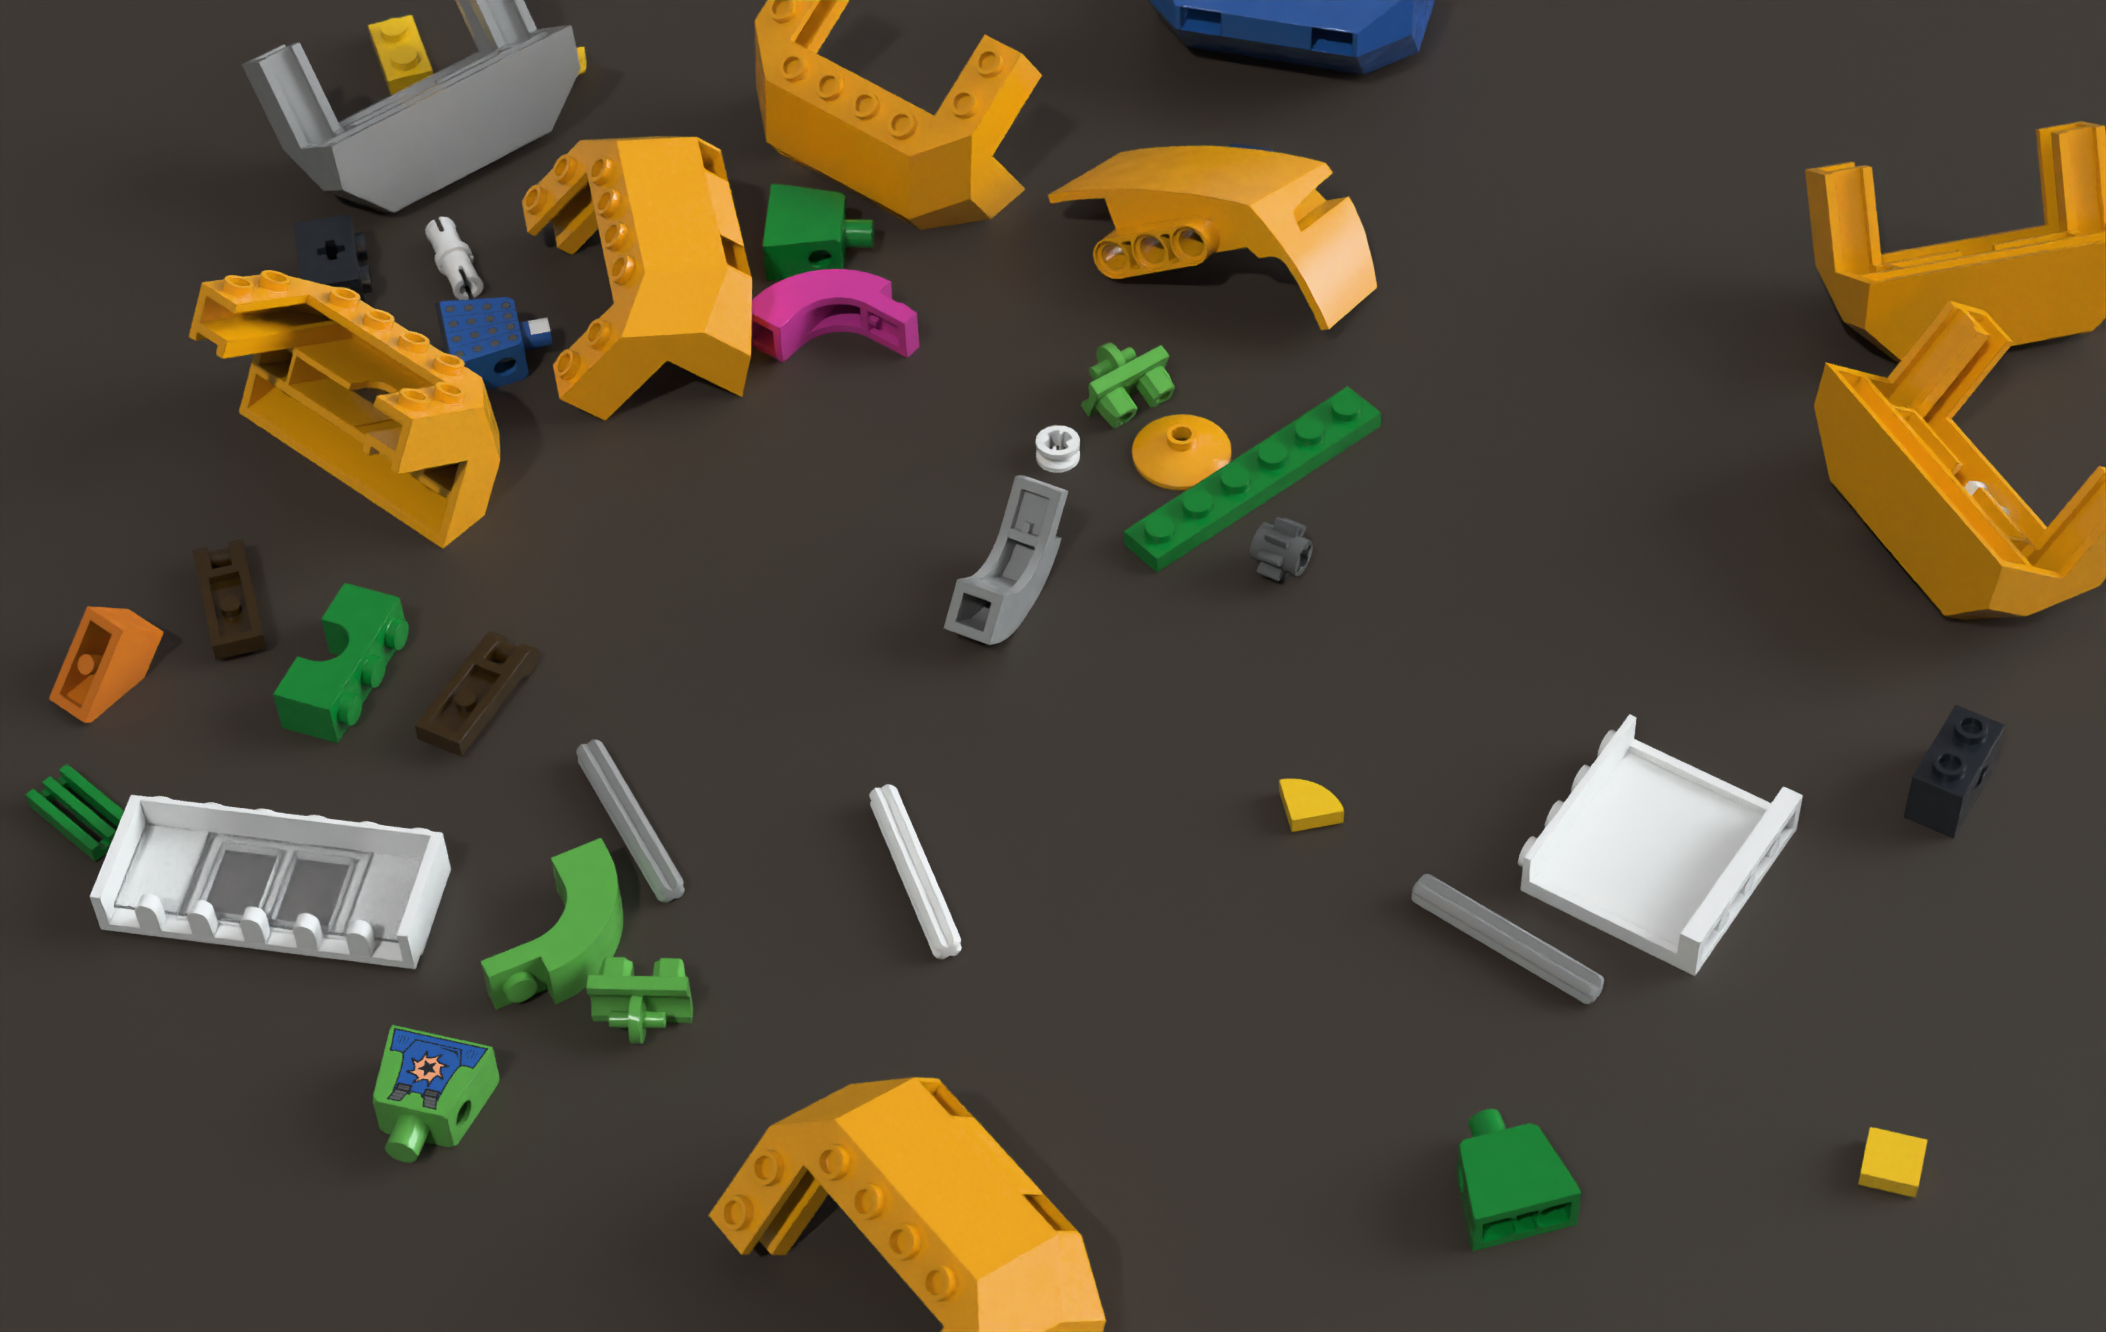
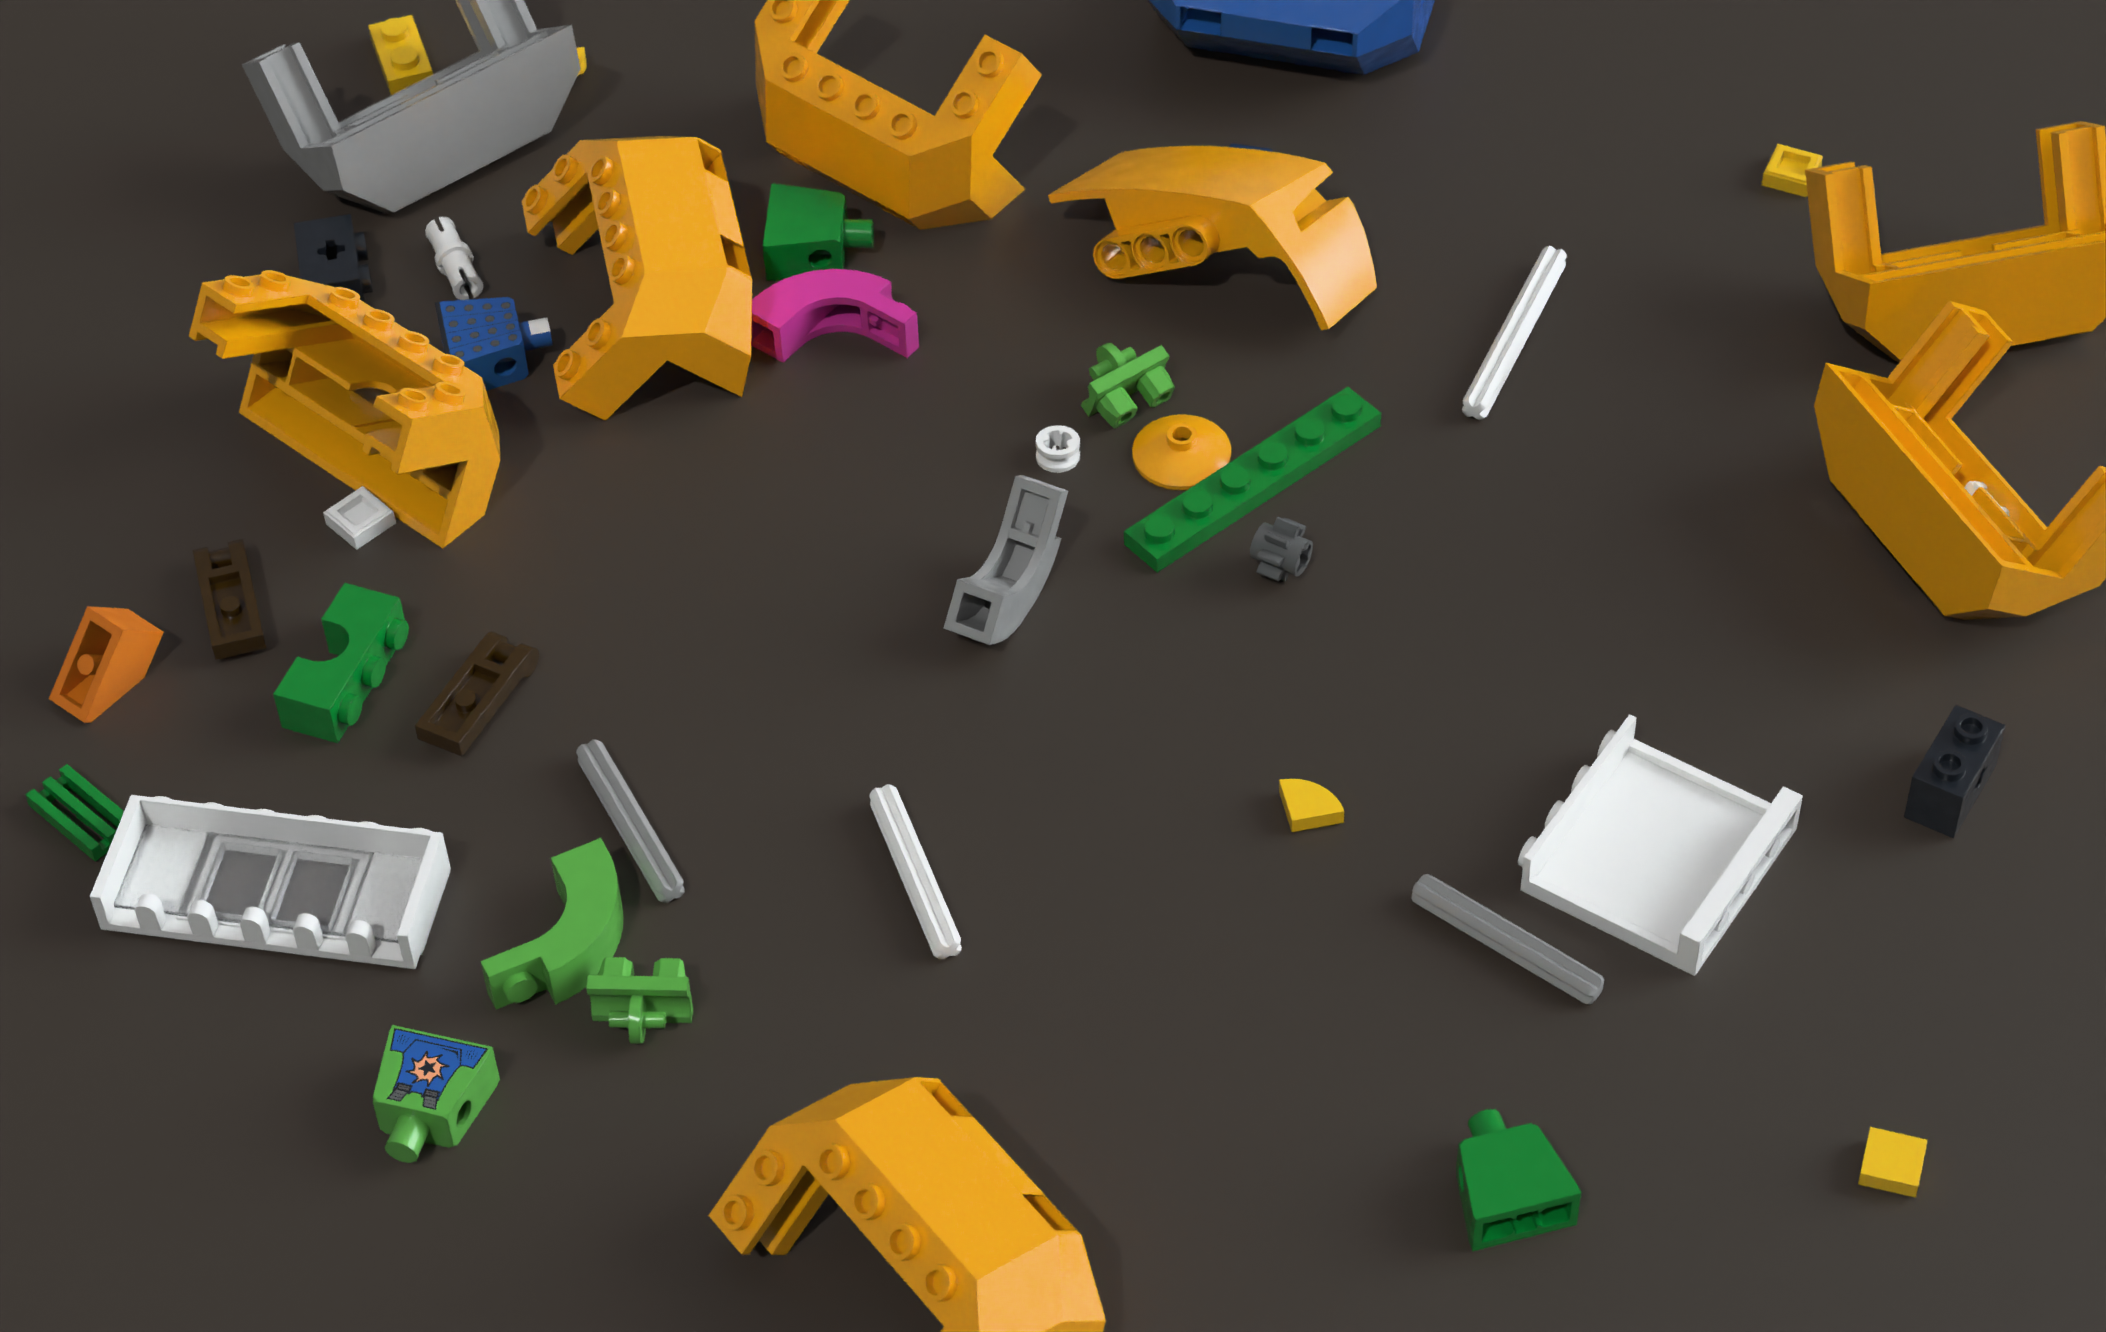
(359, 517): none -> white tile
(1514, 333): none -> white axle
(1788, 169): none -> yellow tile

